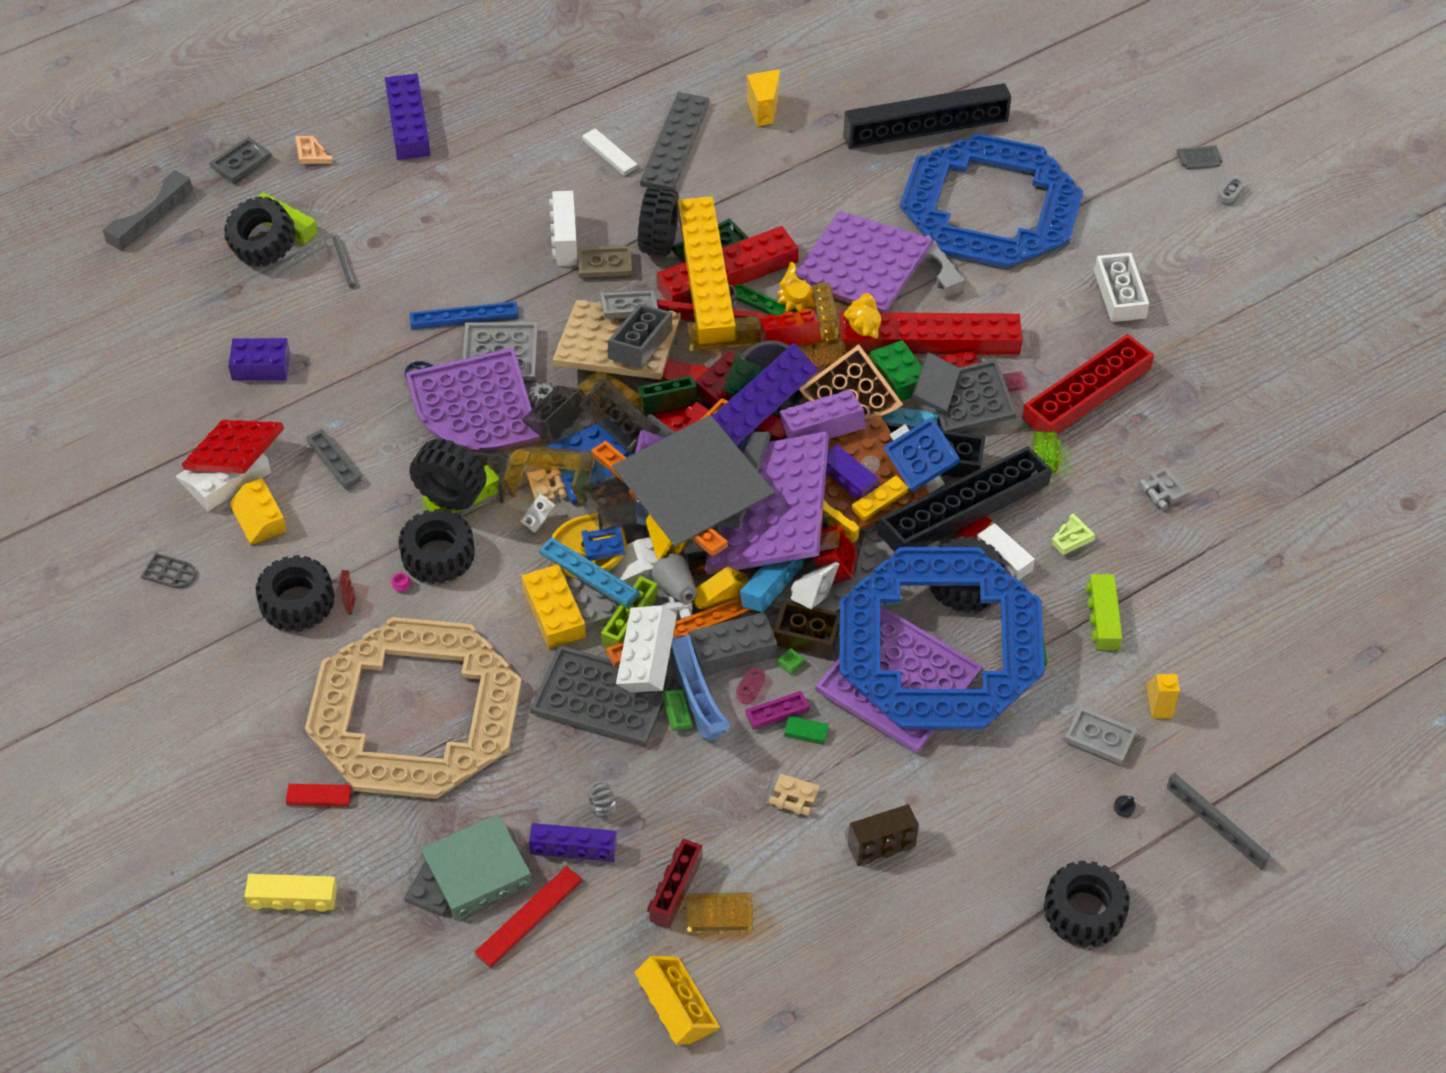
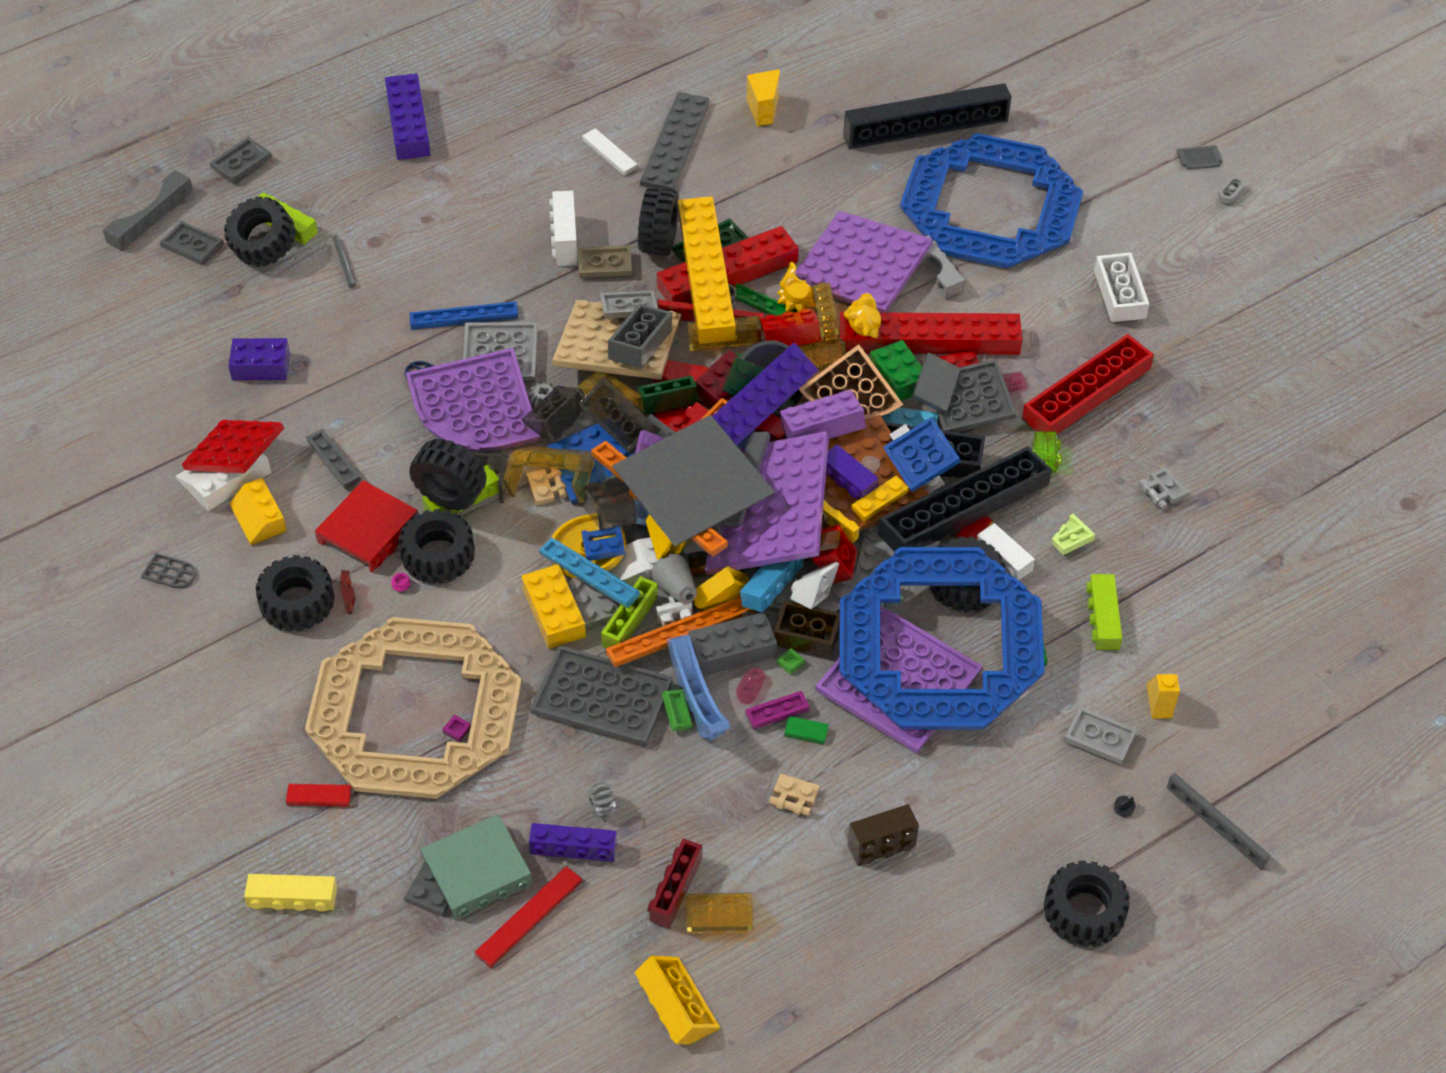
(192, 243): none -> dark grey tile
(310, 151): light nougat wing -> none
(366, 524): none -> red panel
(457, 728): none -> magenta plate
(538, 513): white hips -> none
(646, 649): white brick -> none

